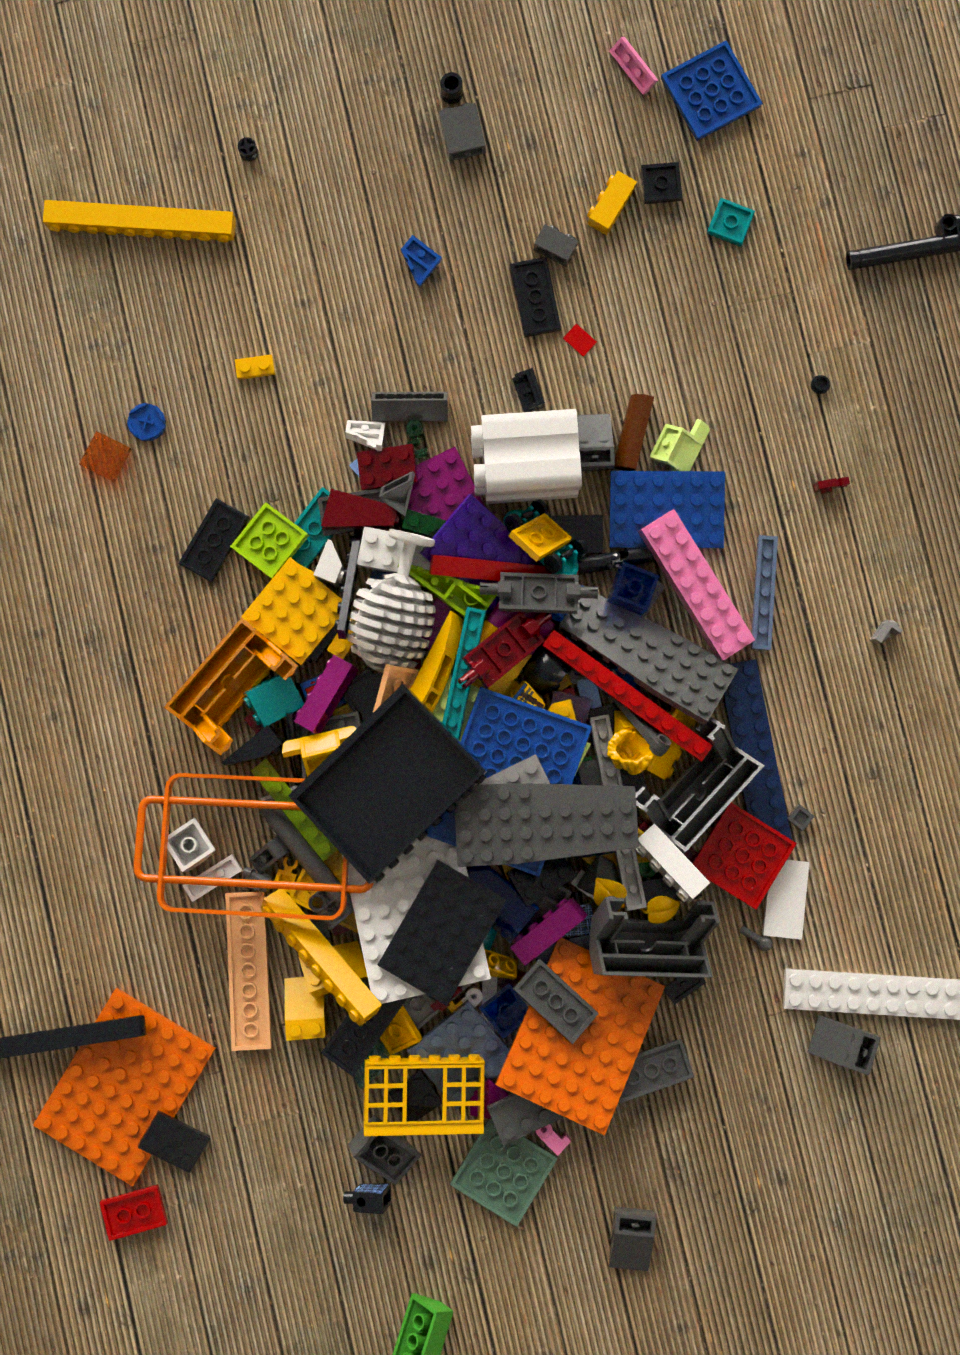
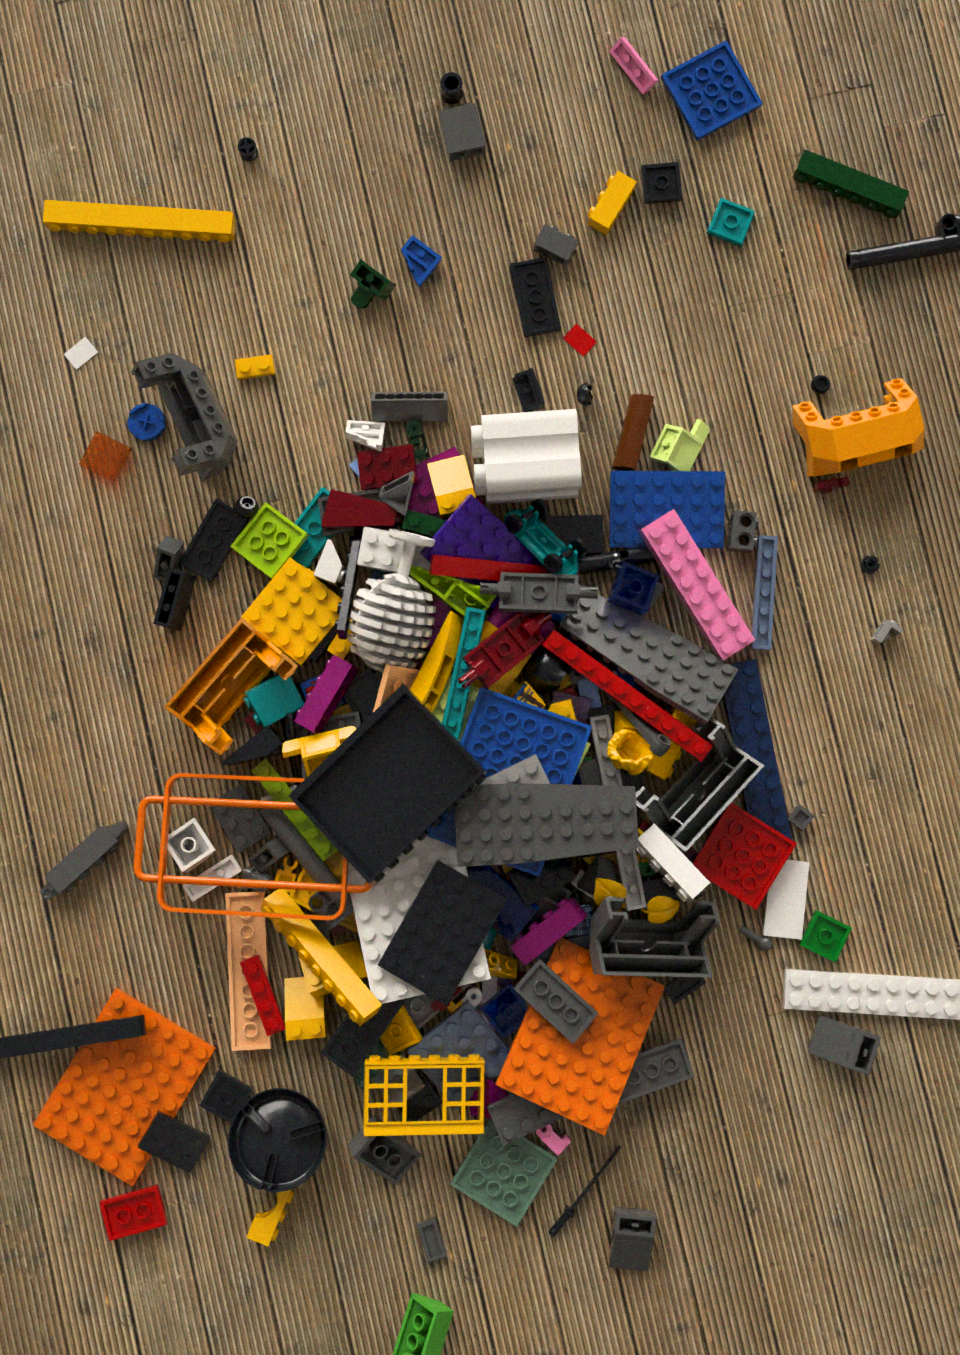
(80, 353): none -> white sticker
(82, 859): none -> dark grey hinge
(167, 556): none -> dark grey slope
(174, 599): none -> black brick
(195, 412): none -> dark grey wedge
(226, 1096): none -> black plate
(240, 824): none -> dark grey plate
(244, 511): none -> black plate
(263, 995): none -> red plate
(264, 1224): none -> yellow arch
(277, 1140): none -> black piece
(369, 1198): black torso -> none
(370, 284): none -> dark green brick
(414, 1083): none -> light grey tile
(431, 1239): none -> dark grey tile
(450, 483): none -> yellow slope
(540, 537): yellow plate -> none
(569, 1211): none -> black sword
(584, 394): none -> black plate
(595, 442): slope -> none
(737, 530): none -> dark grey brick
(825, 936): none -> green plate
(850, 184): none -> dark green brick
(862, 435): none -> light orange wedge
(865, 564): none -> black plate

